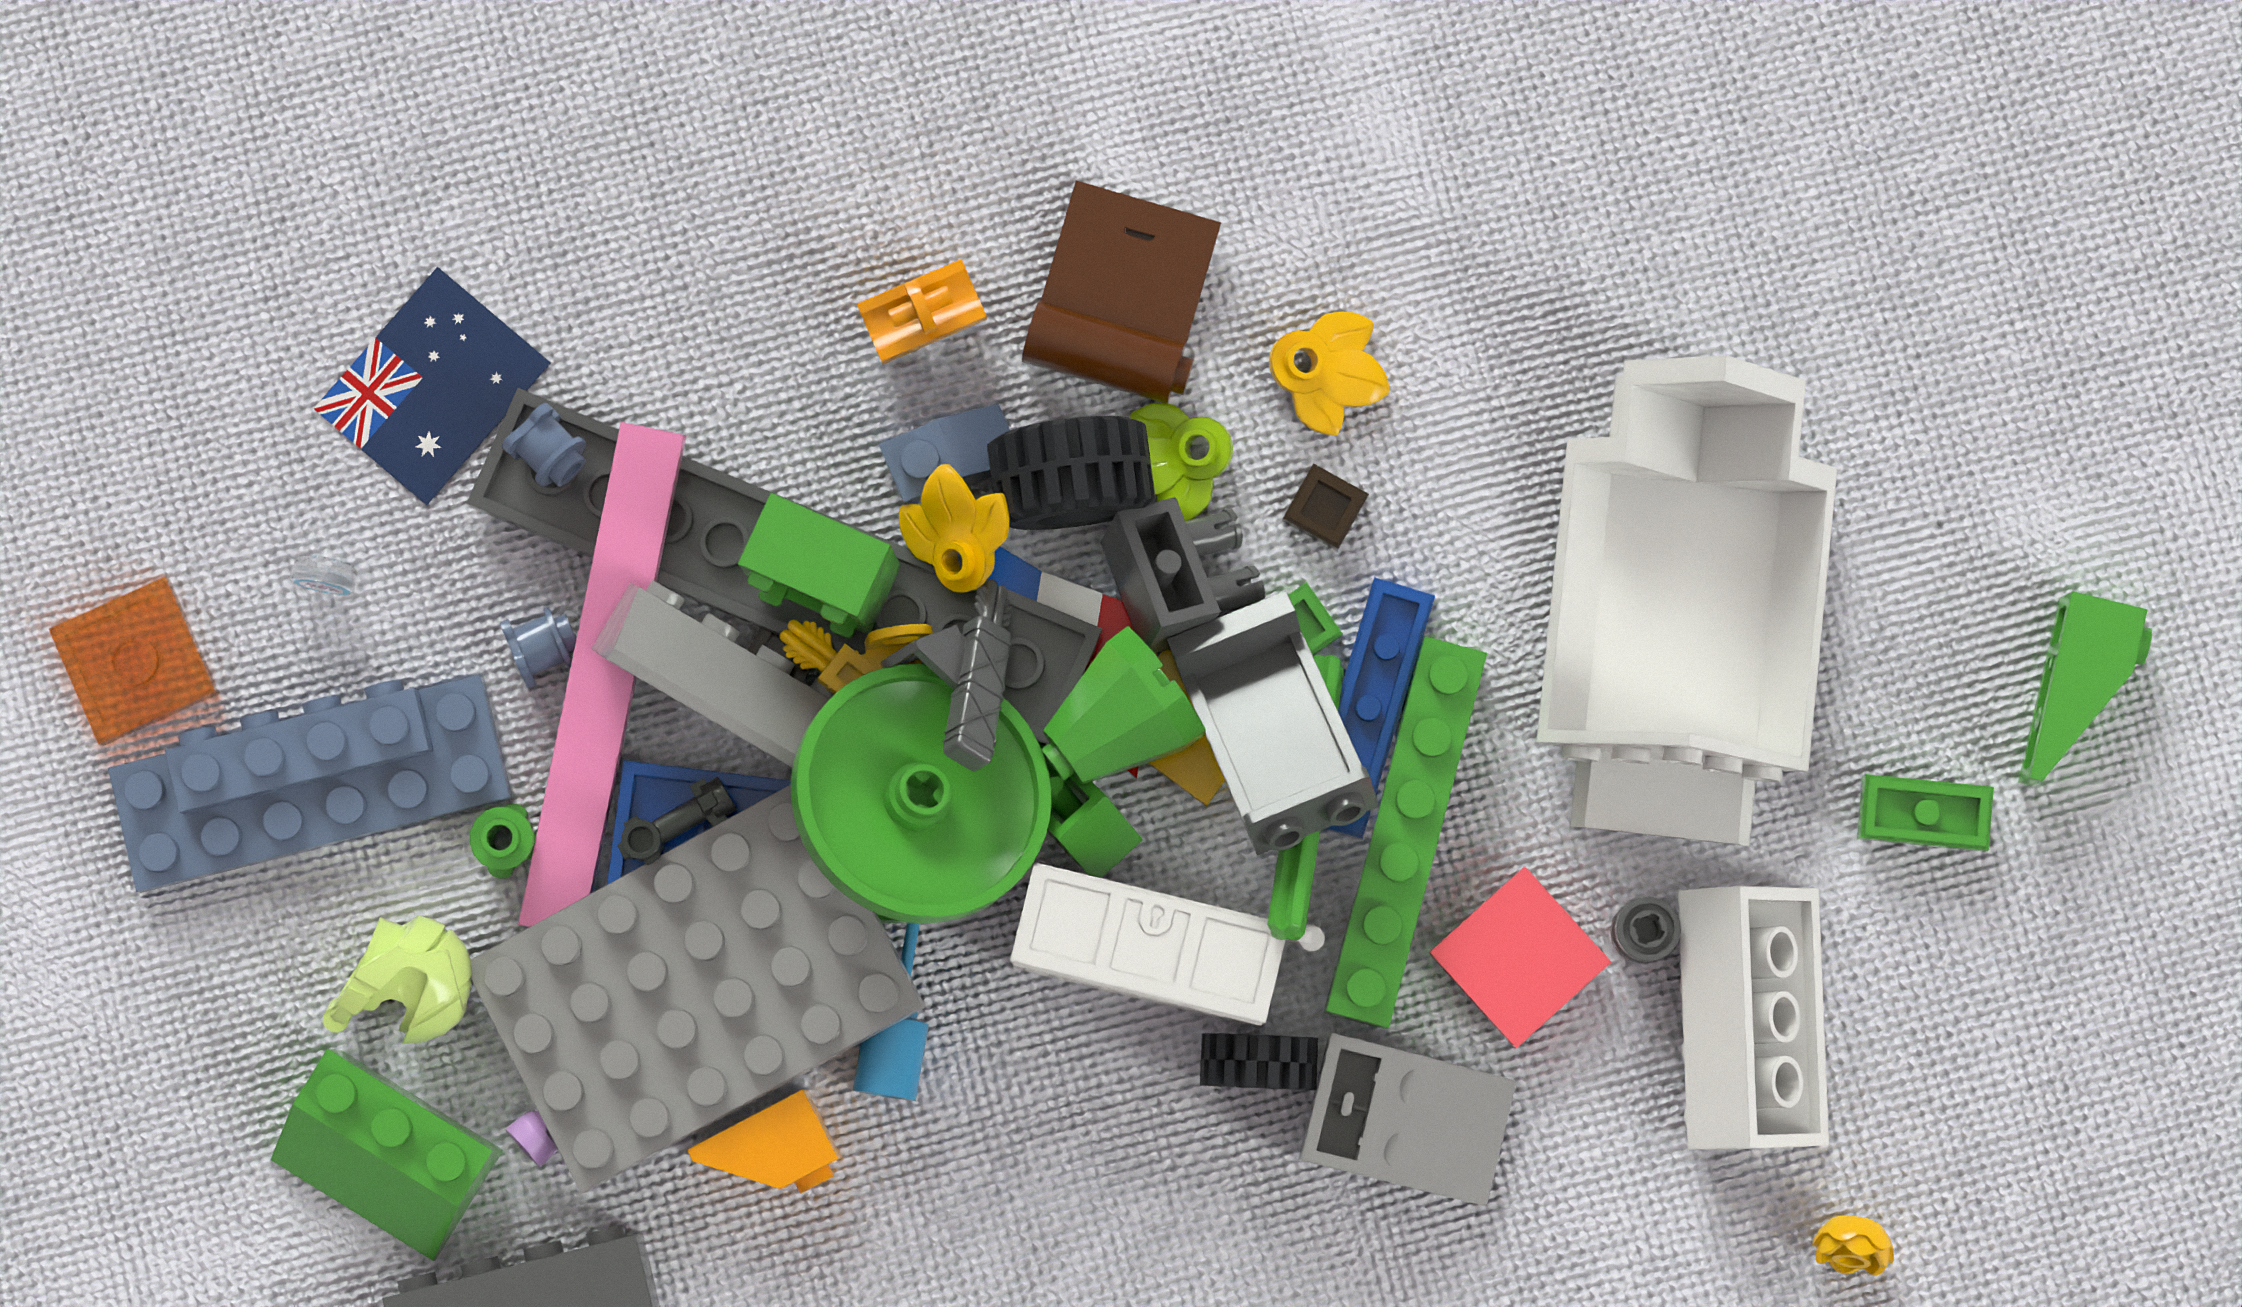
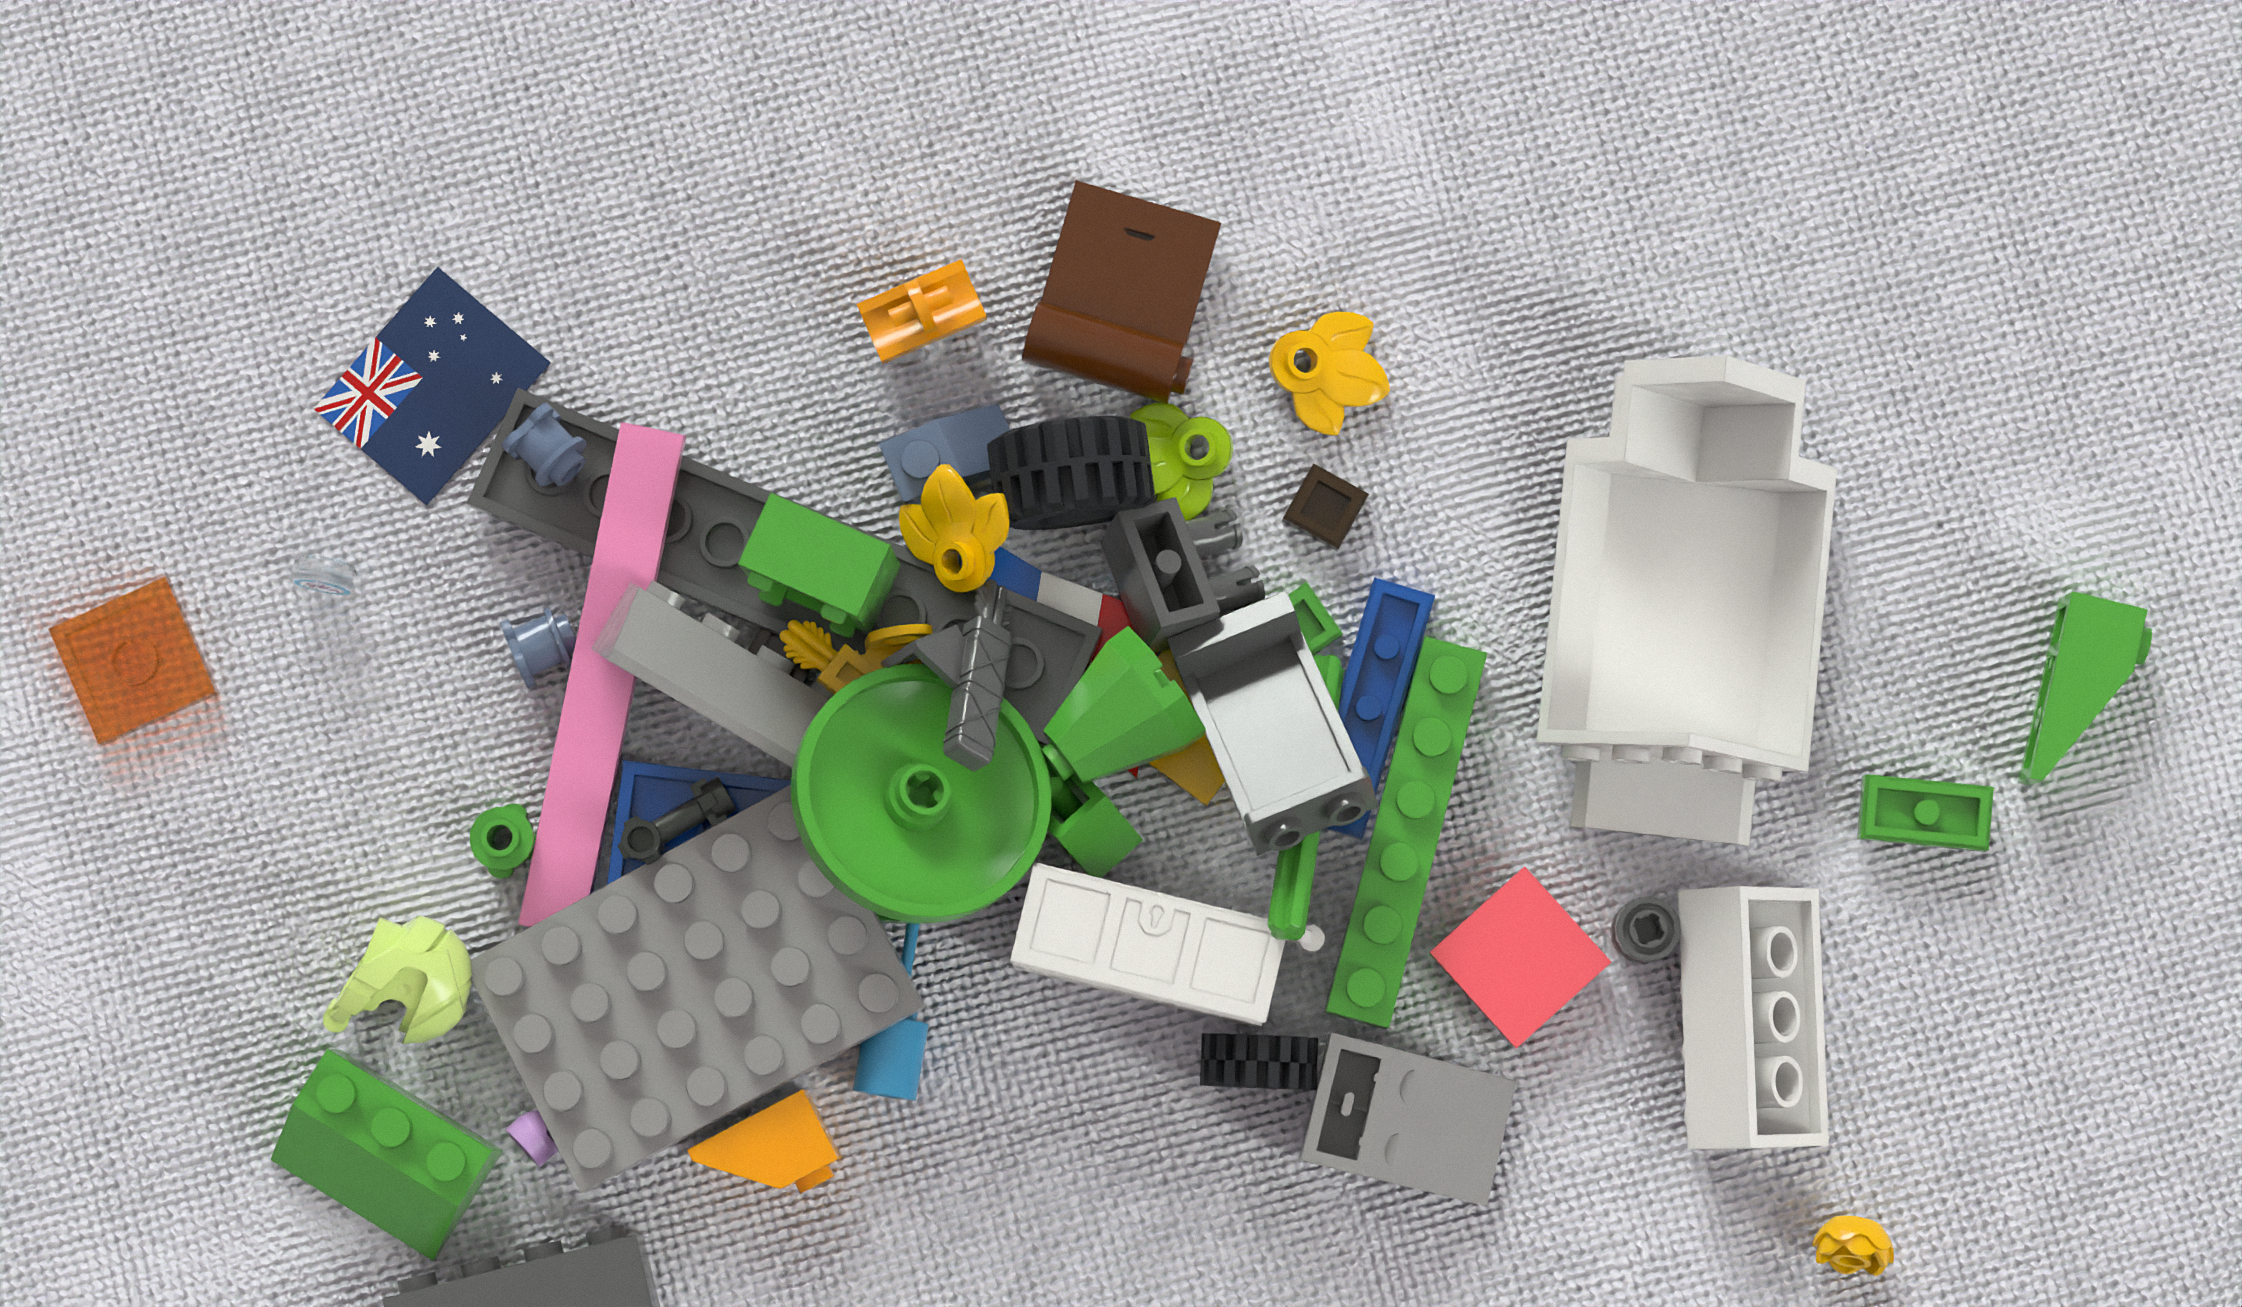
(309, 780): sand blue plate -> none

